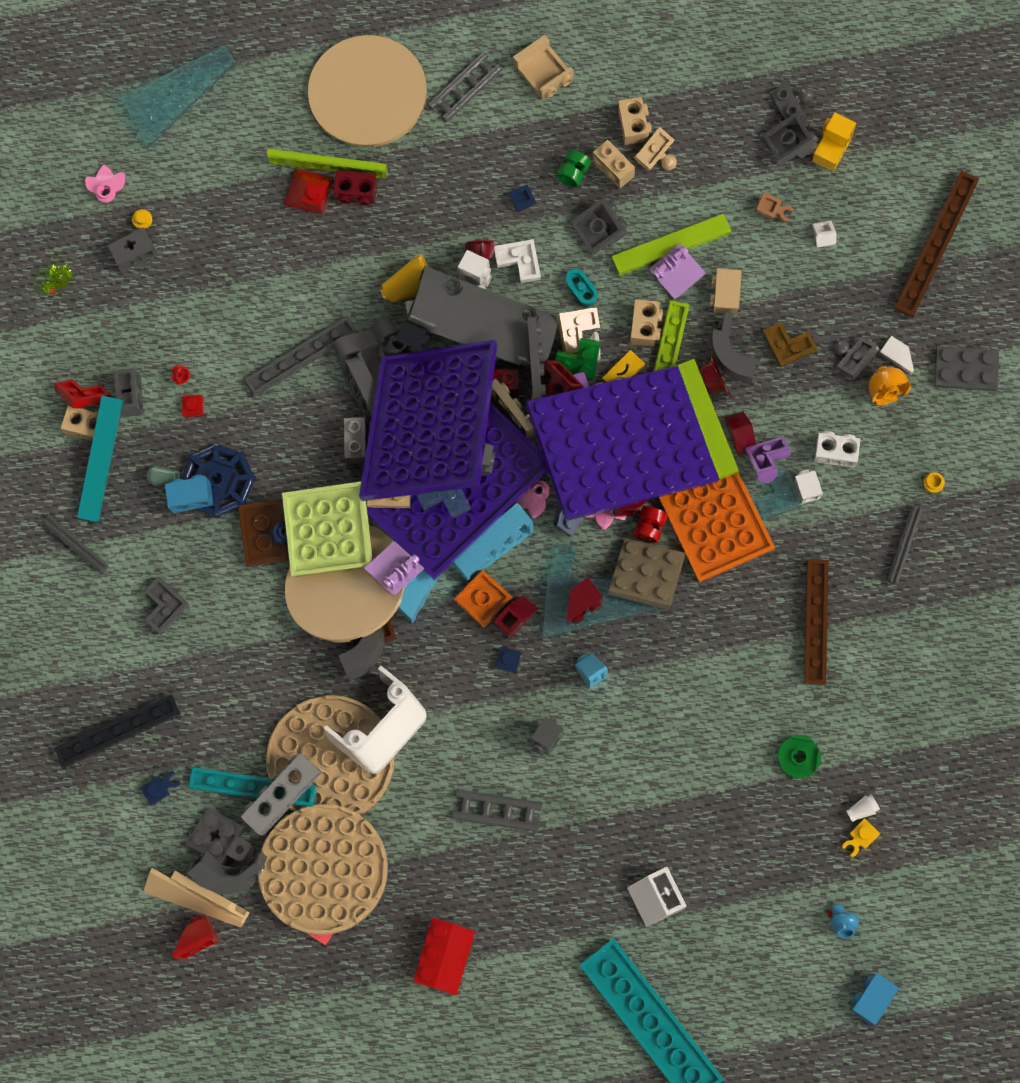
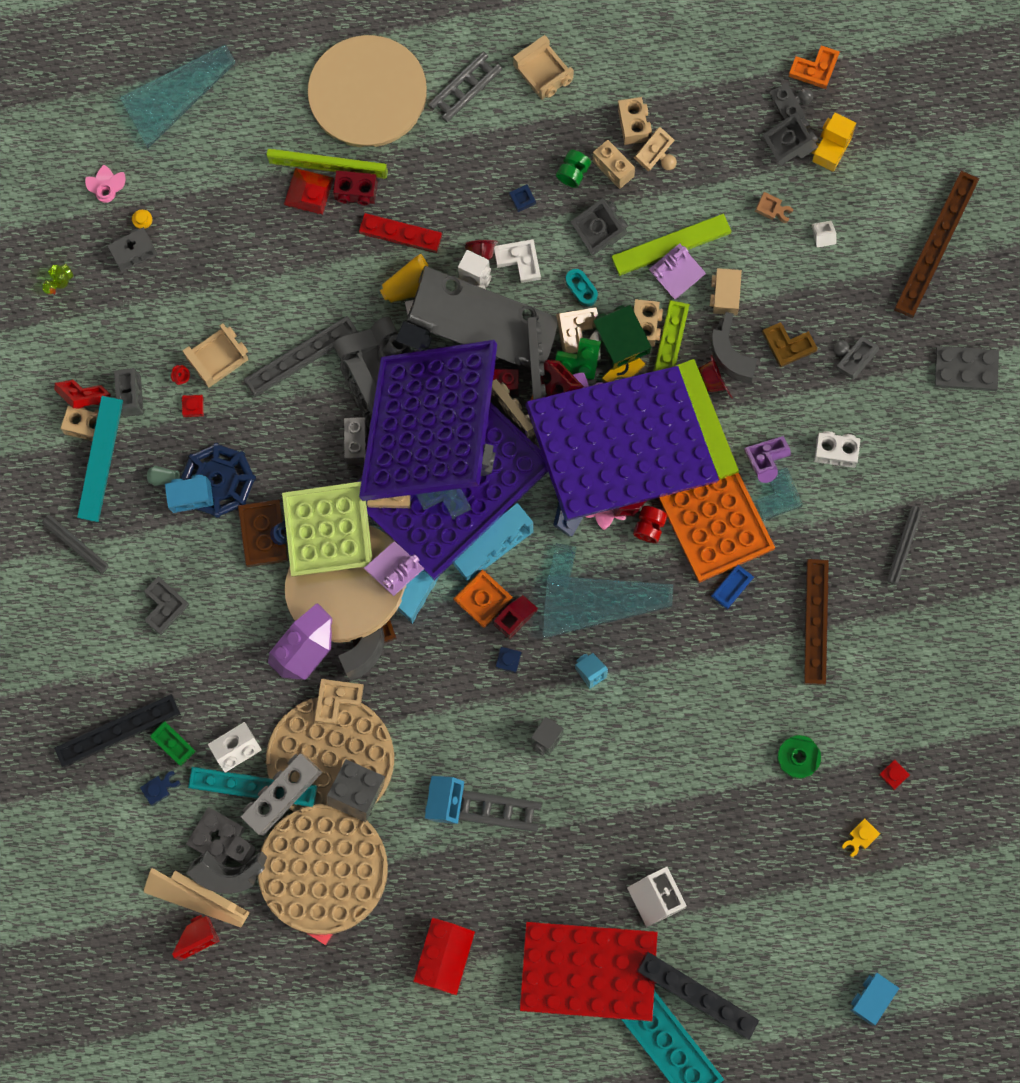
(172, 743): none -> green plate
(217, 356): none -> tan panel
(234, 747): none -> white brick
(303, 645): none -> medium lavender wedge
(332, 695): none -> tan plate
(355, 790): none -> dark grey brick
(390, 734): white windscreen -> none
(400, 233): none -> red plate
(444, 799): none -> dark azure brick
(535, 502): bright pink plate -> none
(583, 599): dark red slope -> none
(587, 971): none -> red plate
(622, 336): none -> dark green panel
(647, 573): dark tan plate -> none
(697, 995): none -> black plate
(732, 586): none -> blue tile
(740, 431): dark red slope -> none
(808, 486): white brick -> none
(817, 72): none -> orange plate
(843, 922): dark azure animal -> none
(863, 808): white cone -> none
(887, 385): light orange cylinder -> none
(894, 774): none -> red plate
(898, 354): white tile -> none
(933, 482): yellow plate -> none

